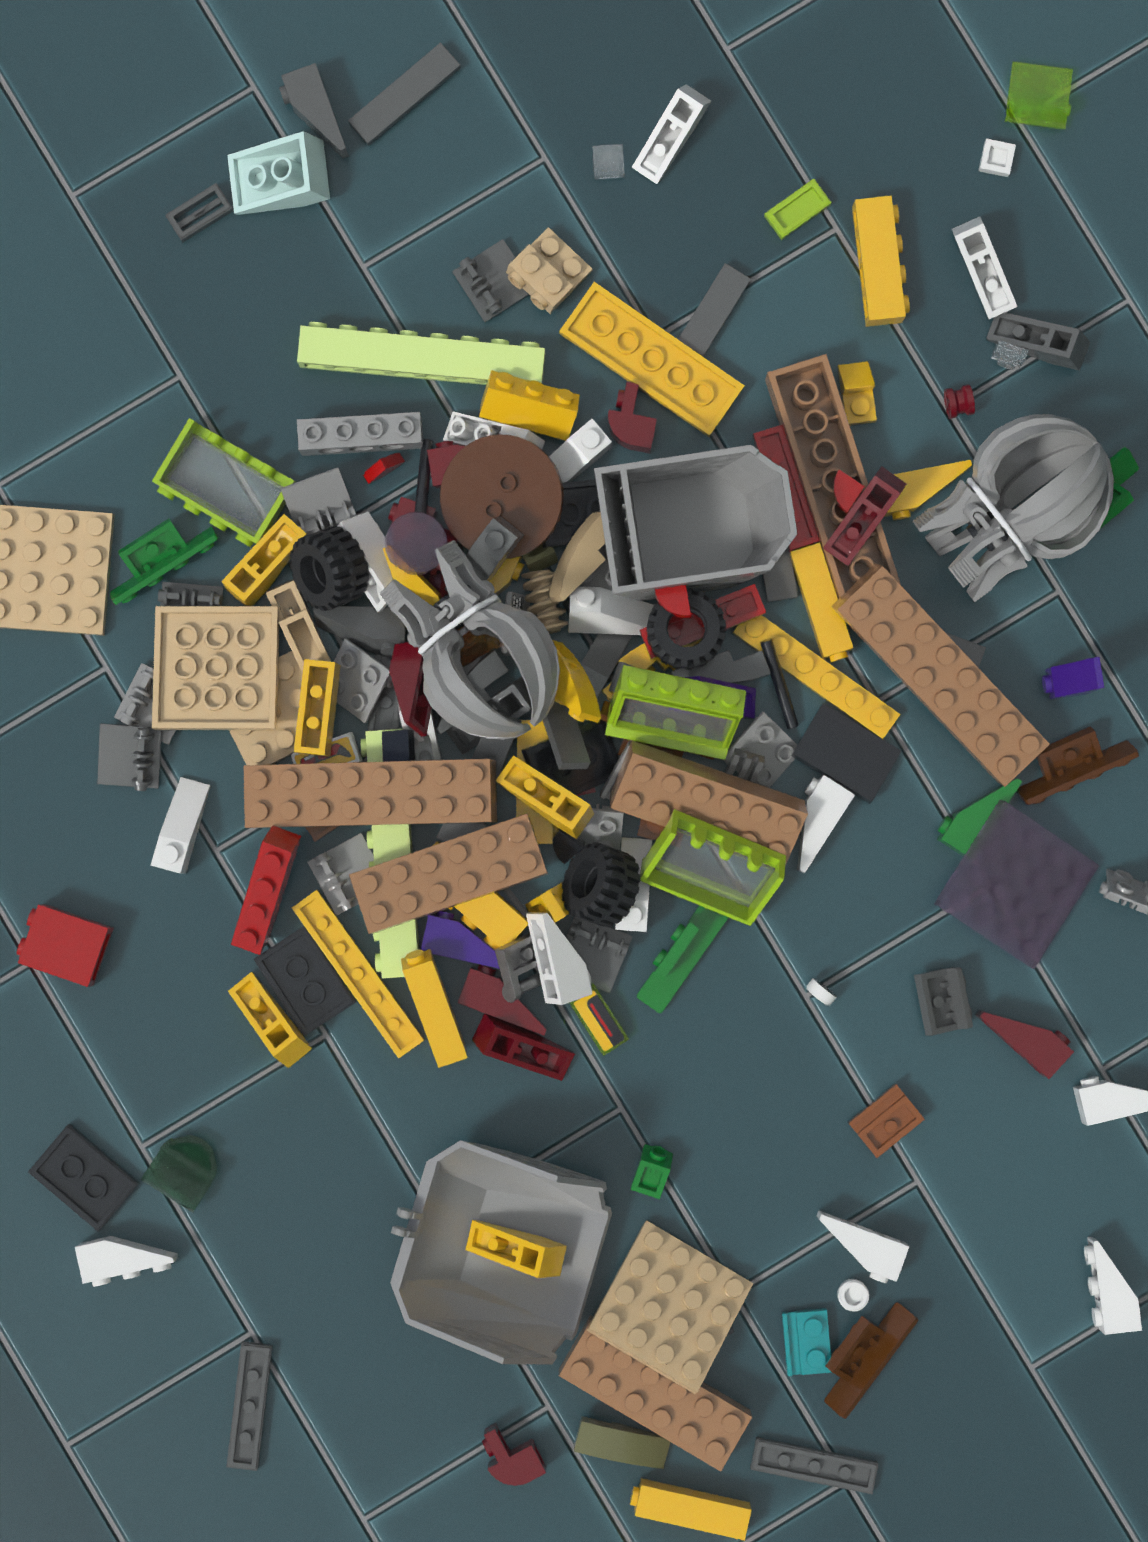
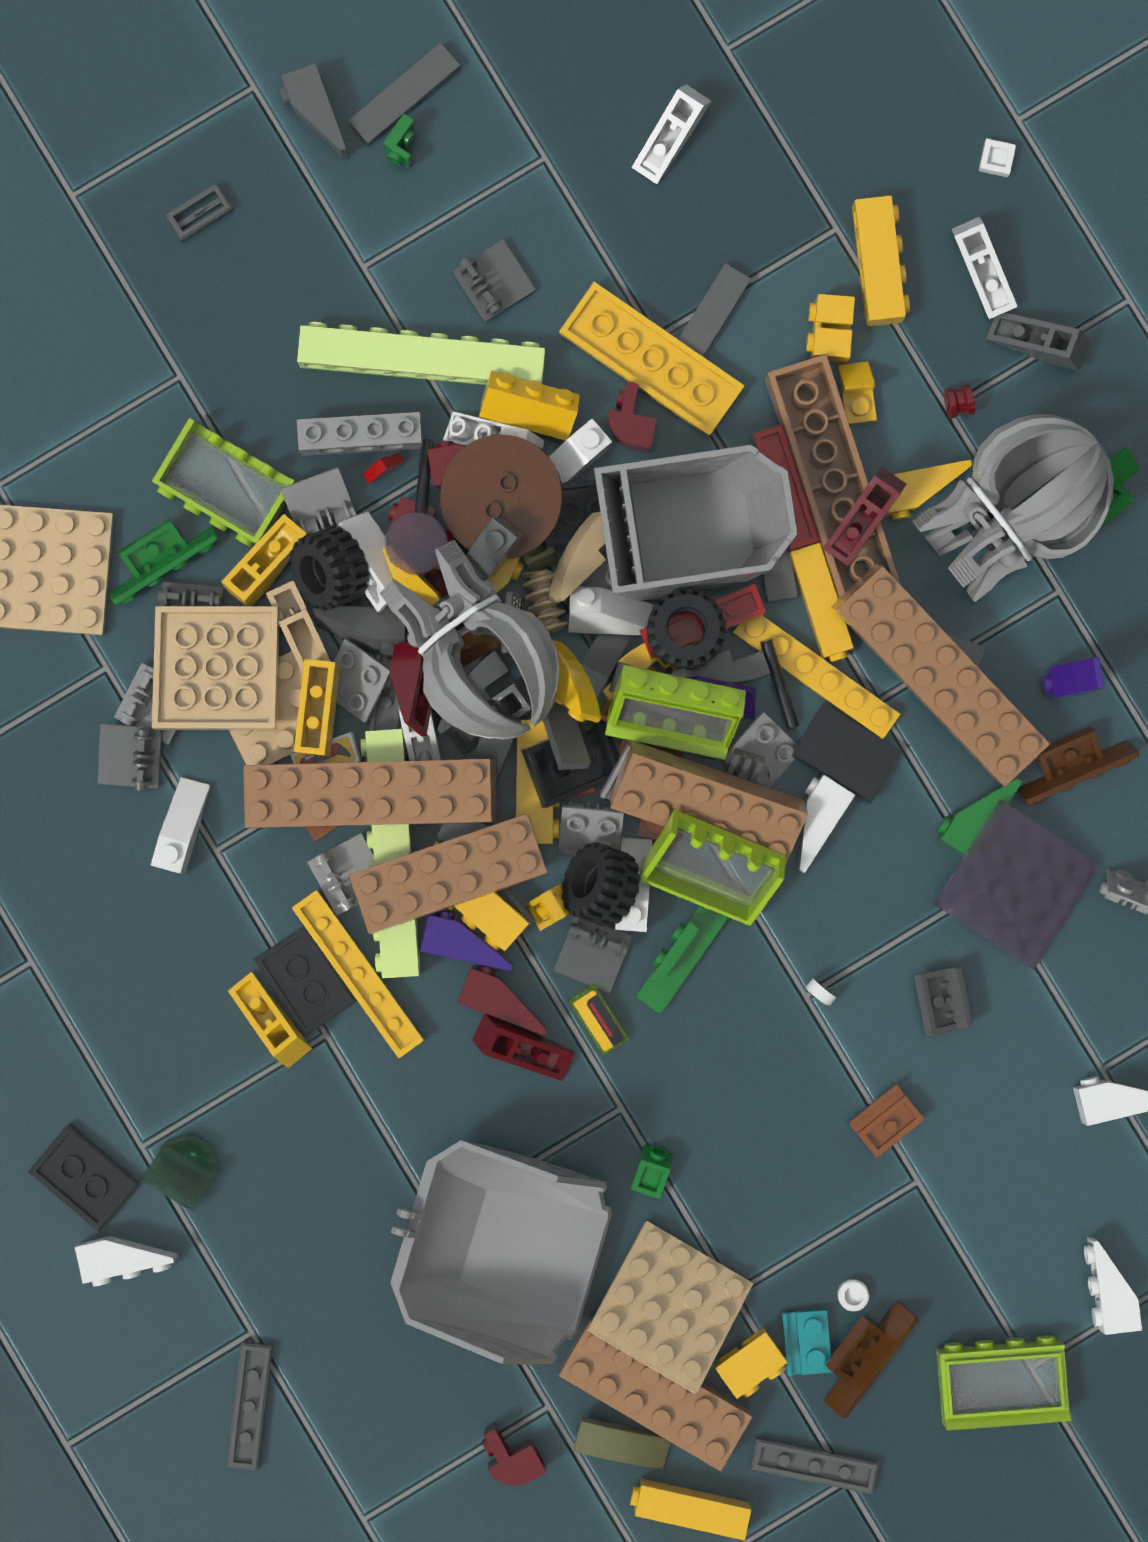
(64, 944): red brick -> none
(266, 889): red brick -> none
(279, 174): light aqua slope -> none
(398, 745): black tile -> none
(400, 136): none -> green bracket
(433, 1007): yellow brick -> none
(514, 960): flat silver plate -> none
(516, 1249): yellow slope -> none
(546, 797): yellow slope -> none
(548, 271): tan plate -> none
(560, 967): white slope -> none
(566, 846): black tile -> none
(608, 161): clear plate -> none
(674, 600): red tile -> none
(751, 1364): none -> yellow piece
(797, 209): lime tile -> none
(831, 327): none -> yellow piece
(846, 490): red tile -> none
(873, 1250): white slope -> none
(1003, 1383): none -> window
(1009, 355): clear plate -> none
(1036, 1045): dark red slope -> none
(1039, 95): clear neon green hinge -> none

